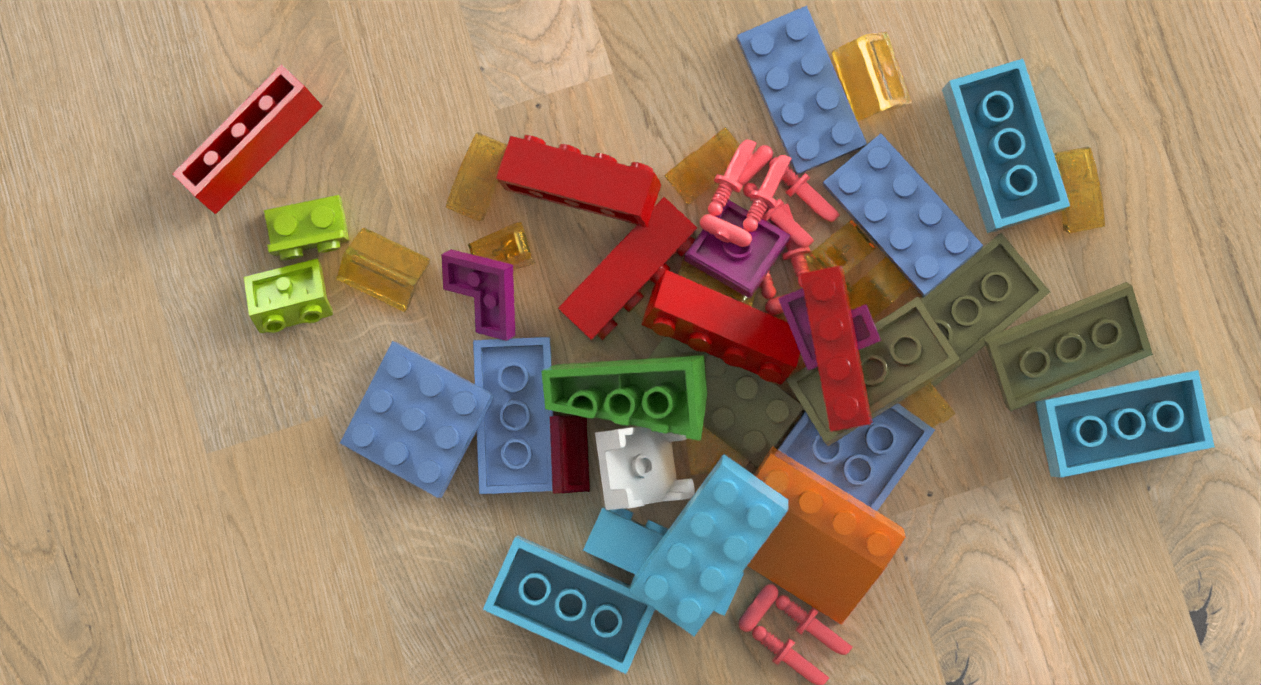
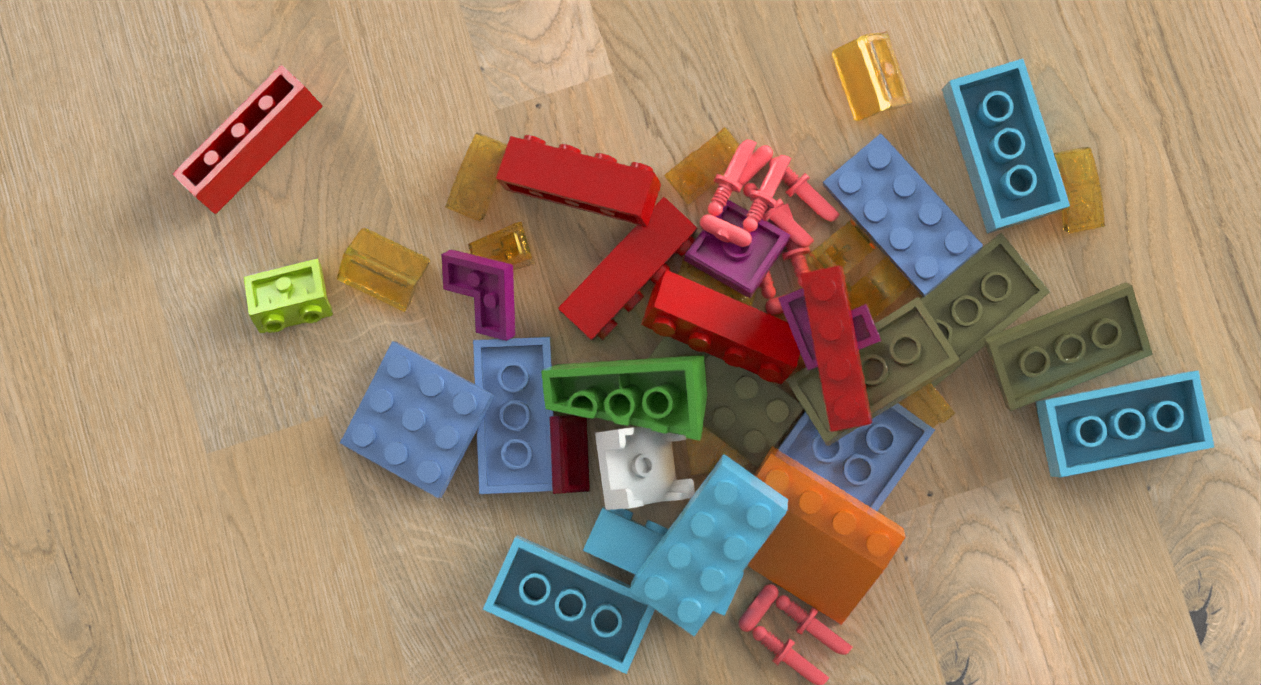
(305, 227): lime bracket -> none
(801, 90): medium blue plate -> none

